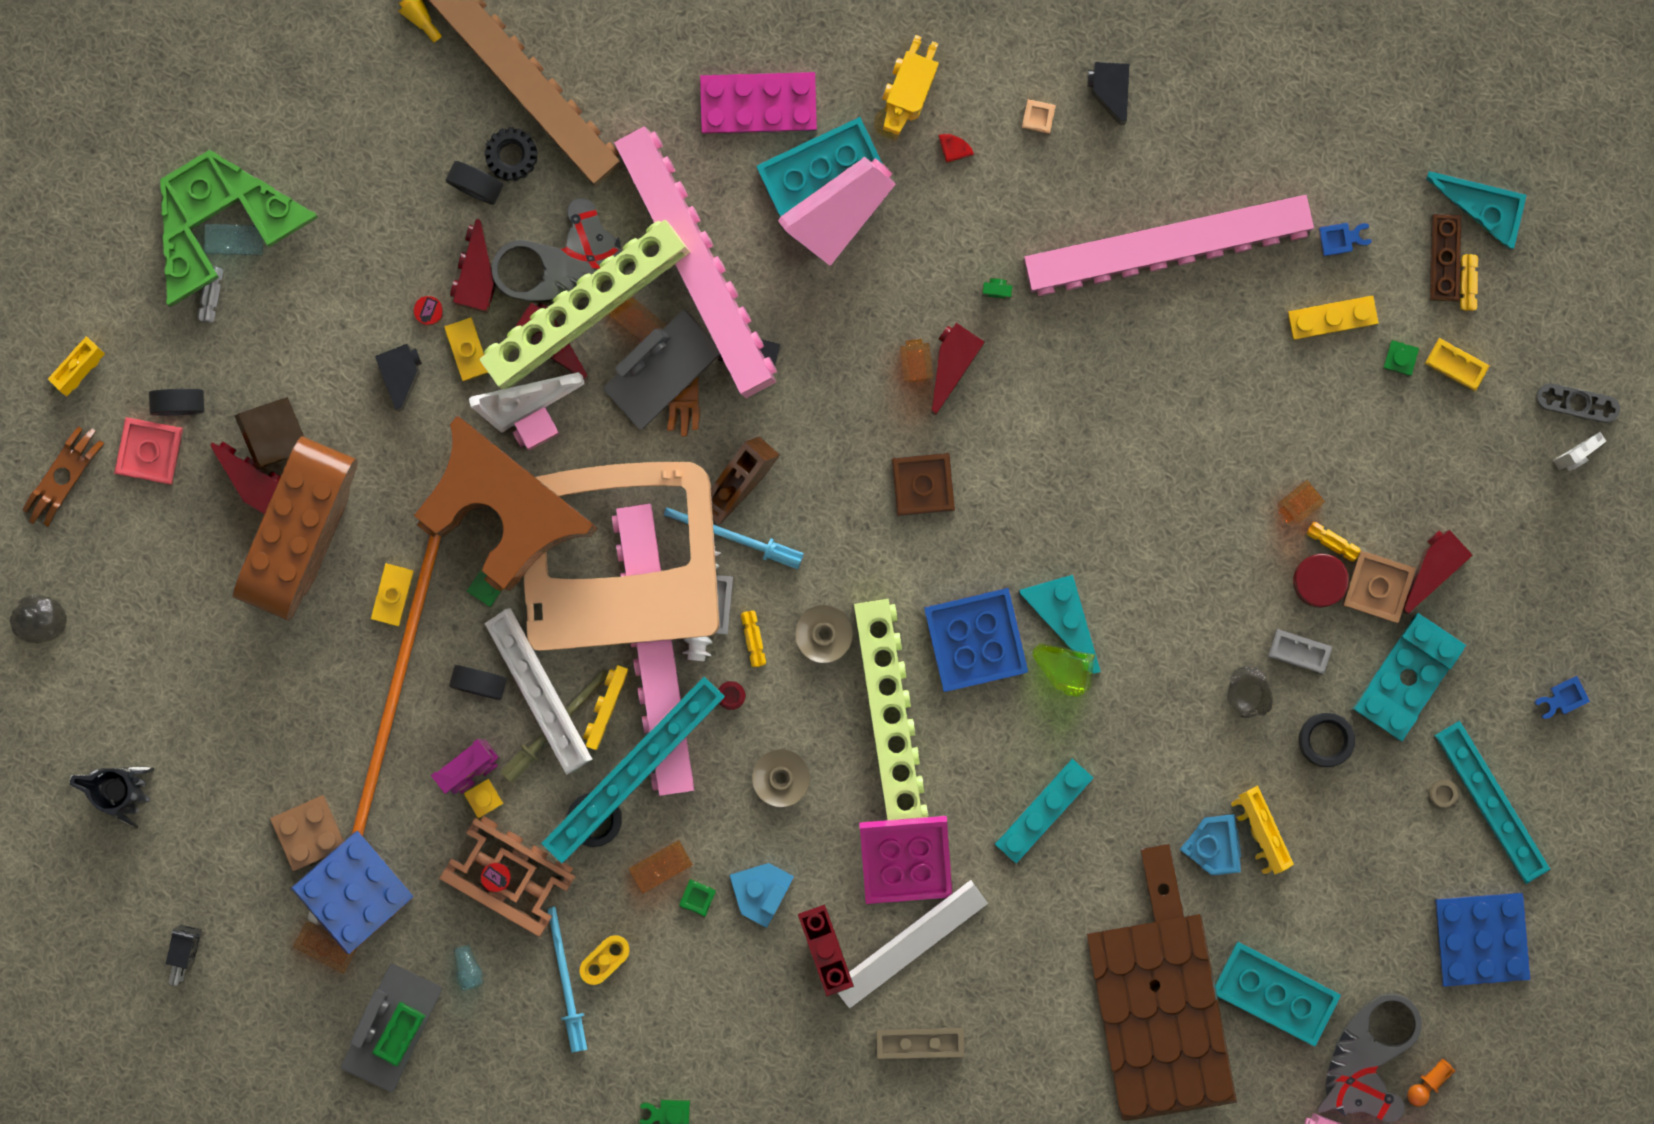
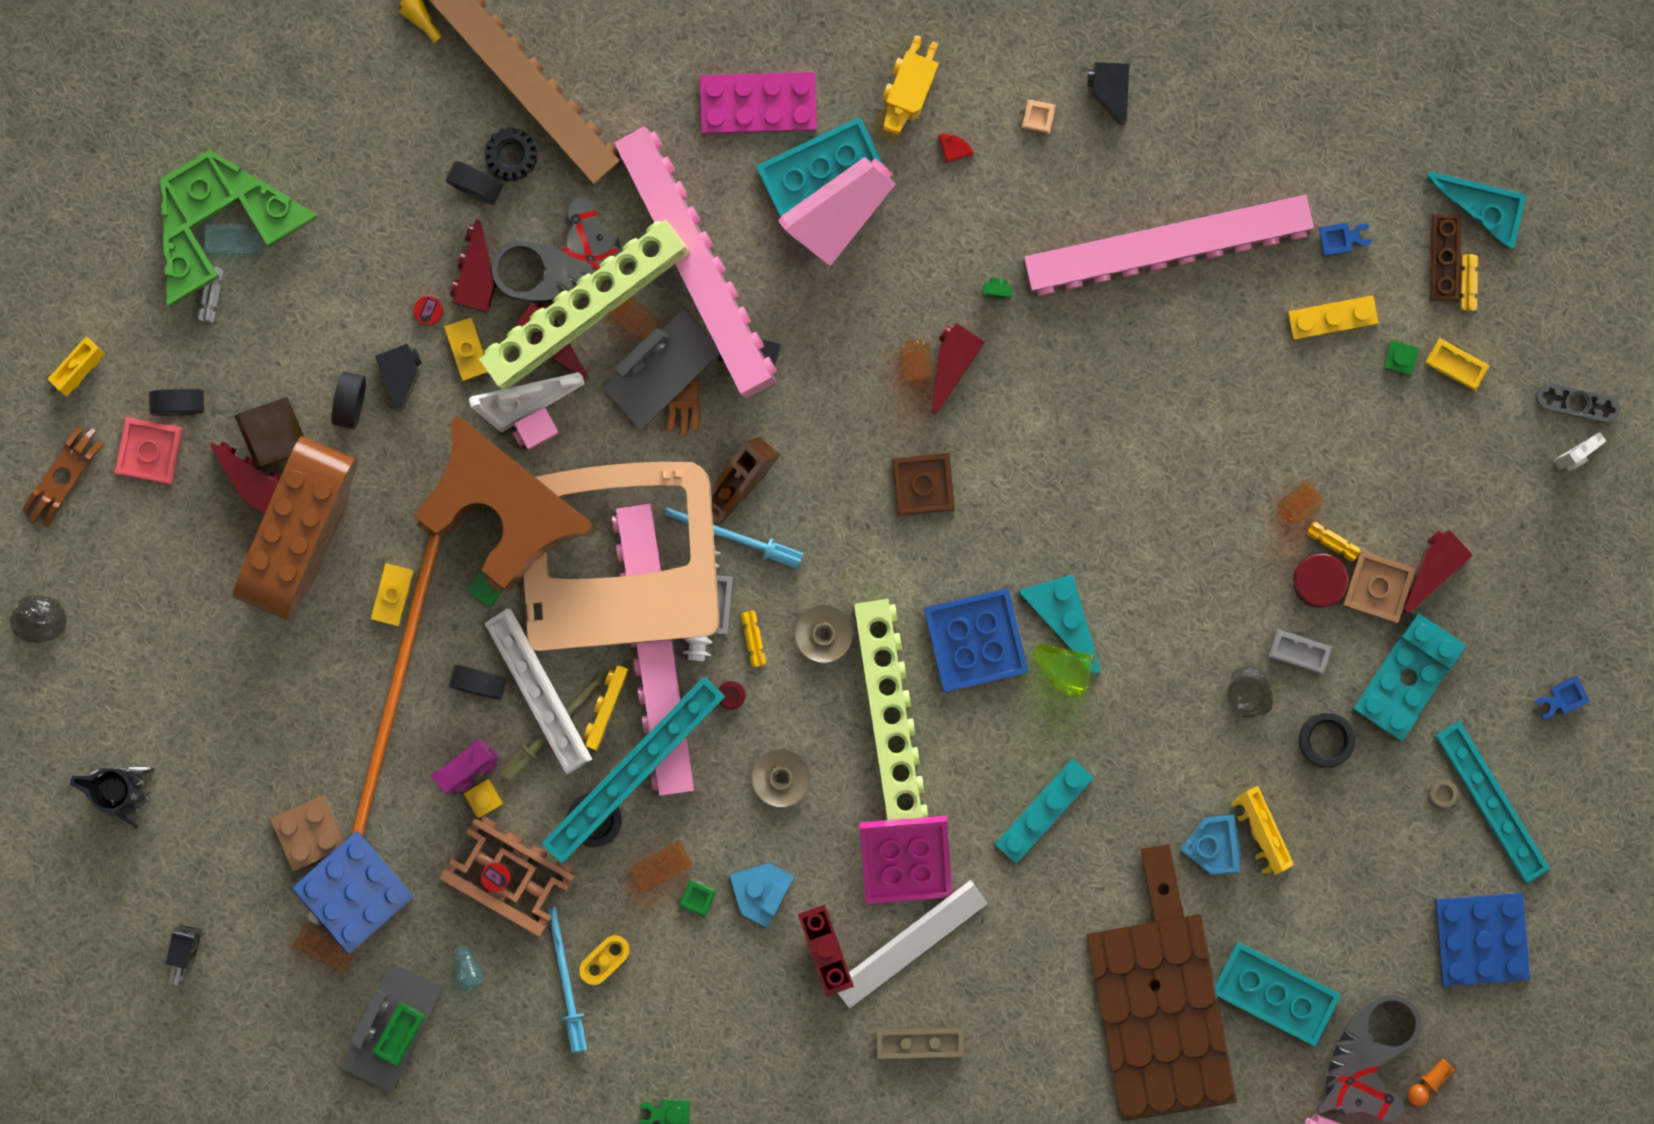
(348, 400): none -> black tyre

